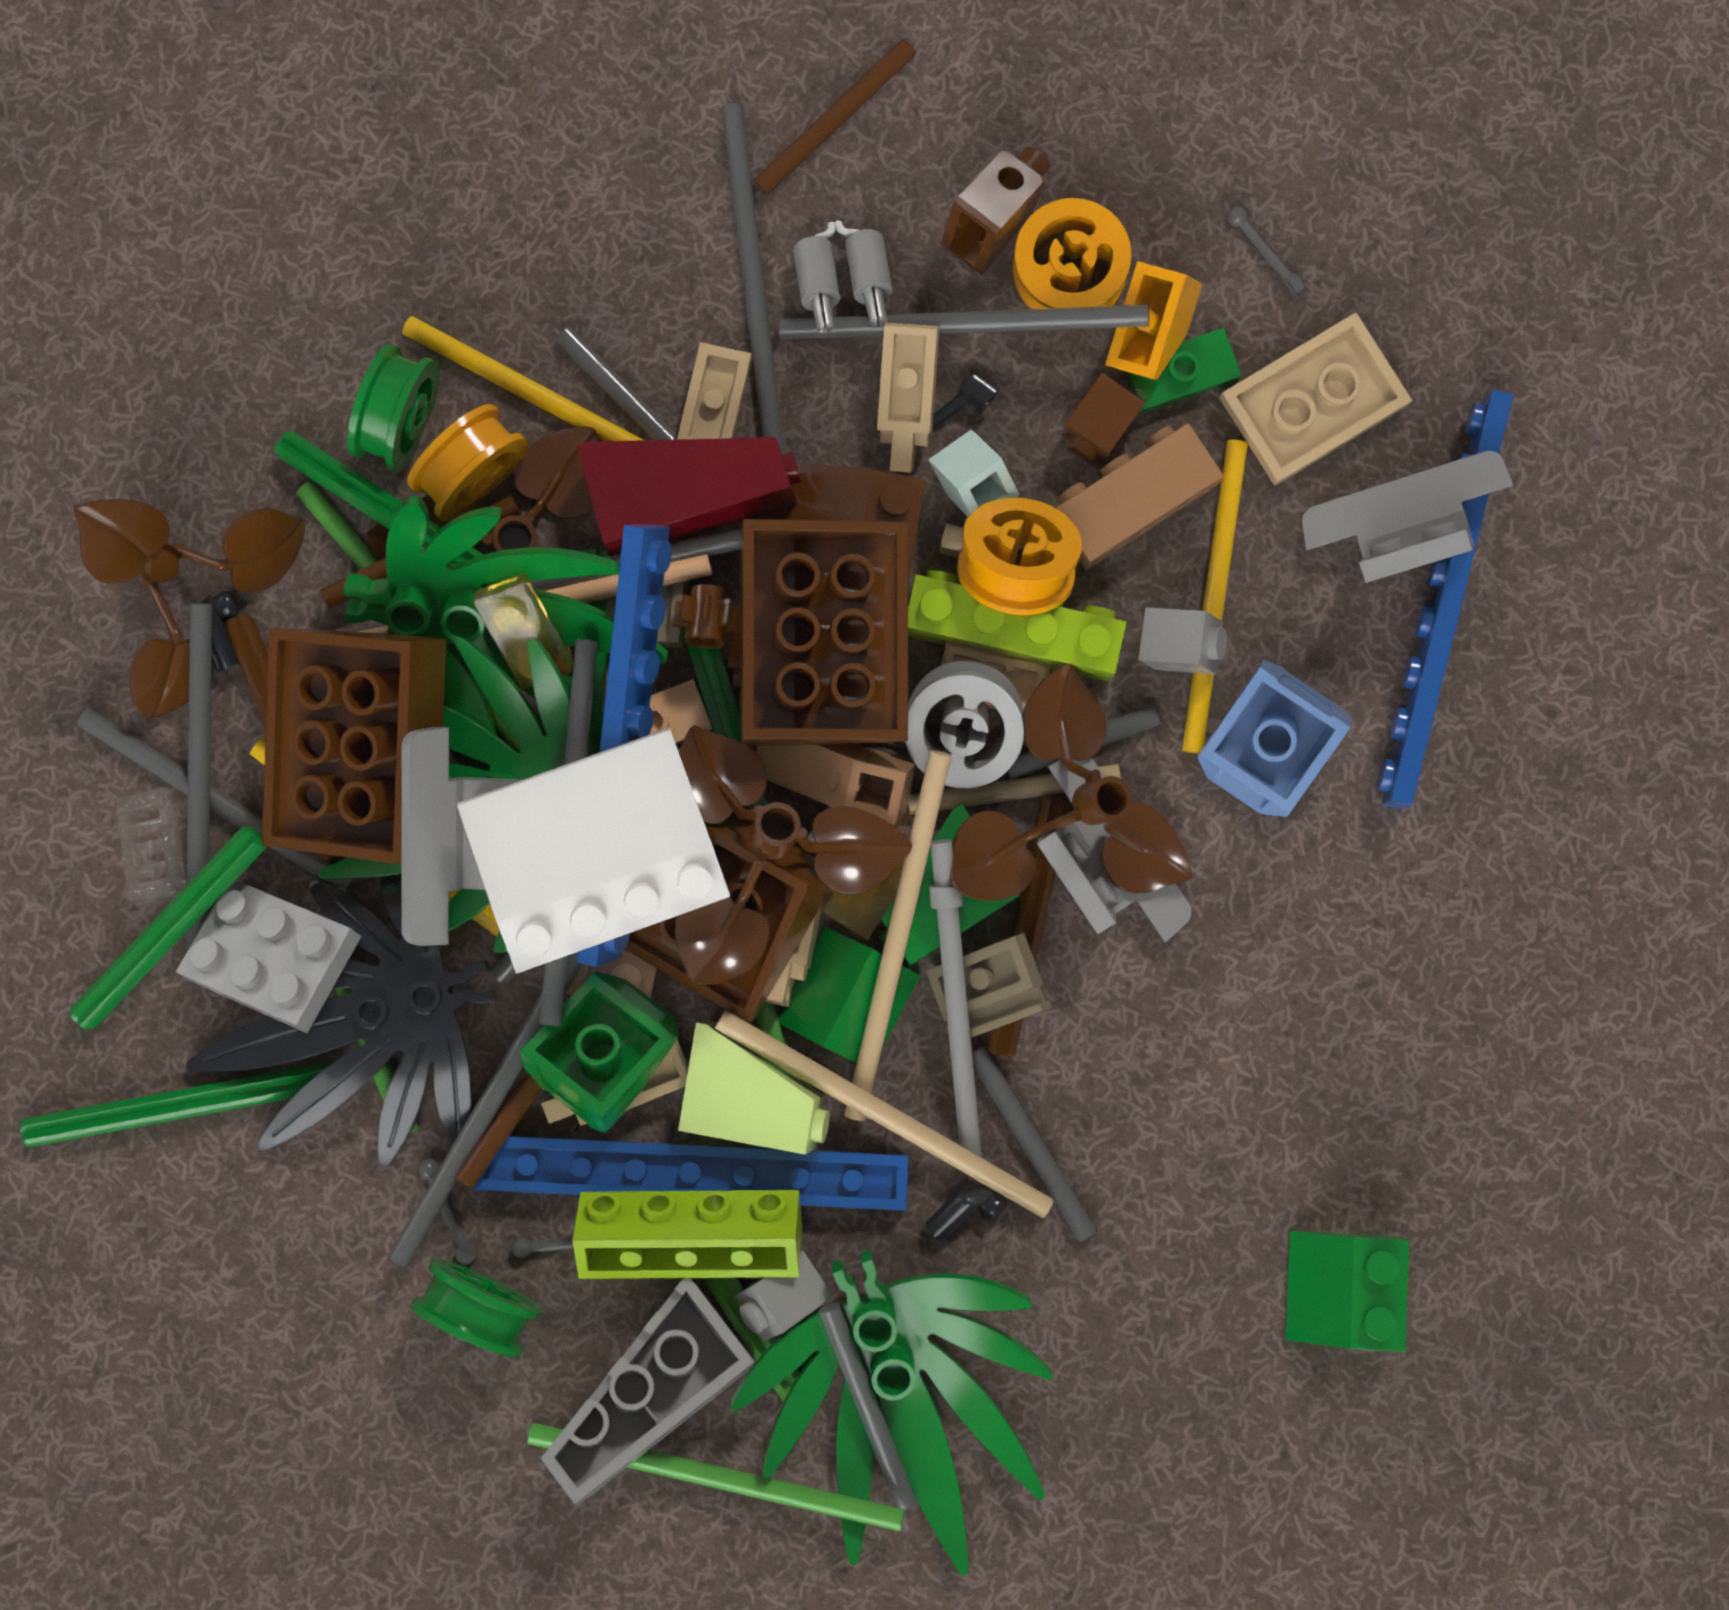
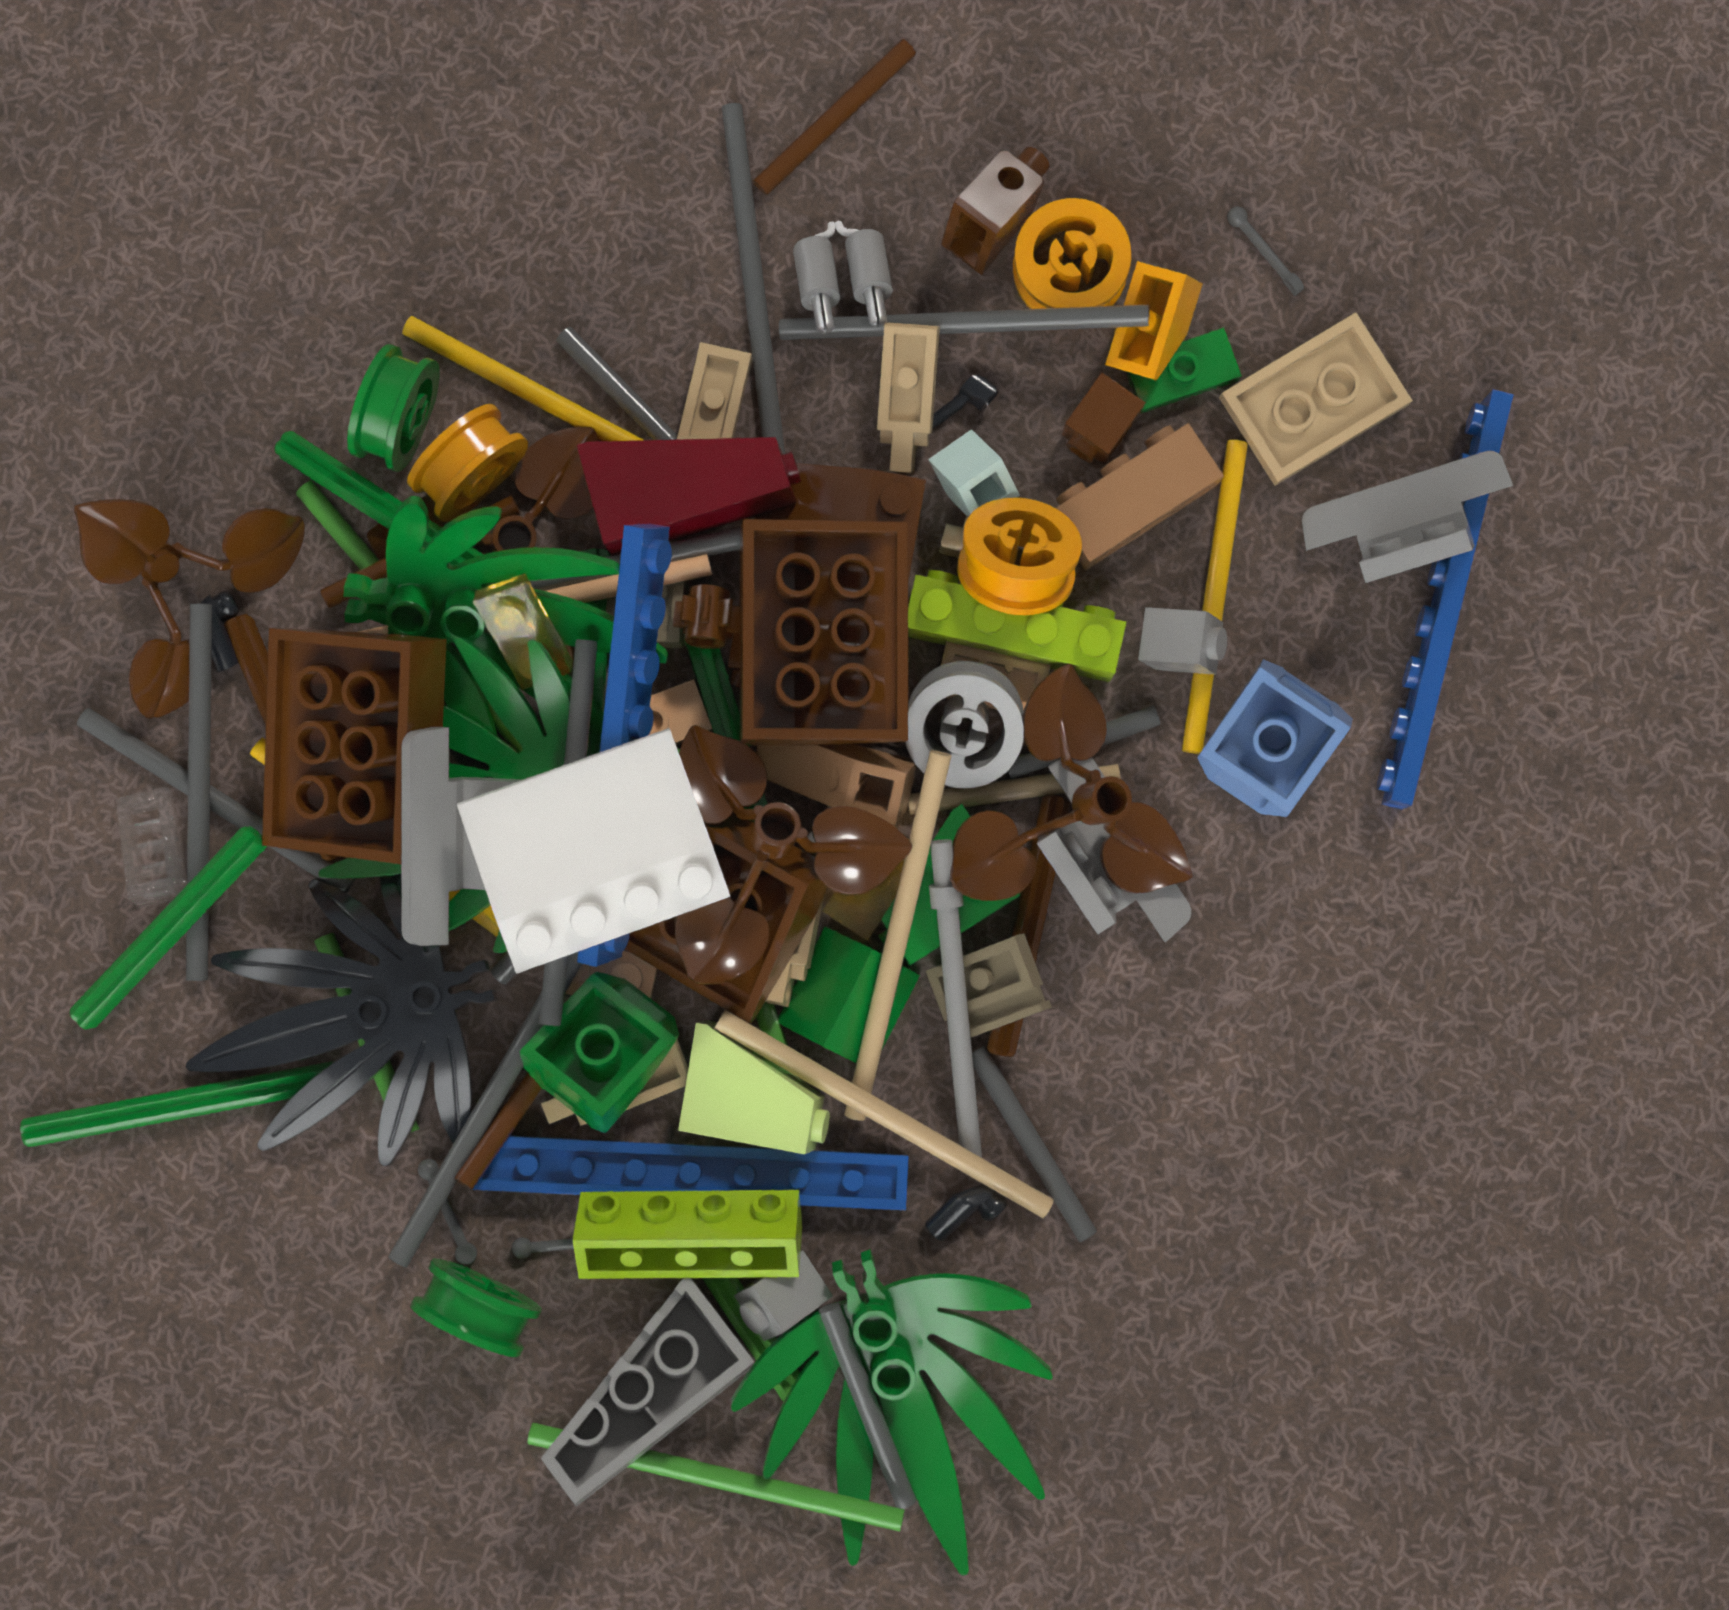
(269, 955): light grey plate -> none
(1347, 1290): green slope -> none

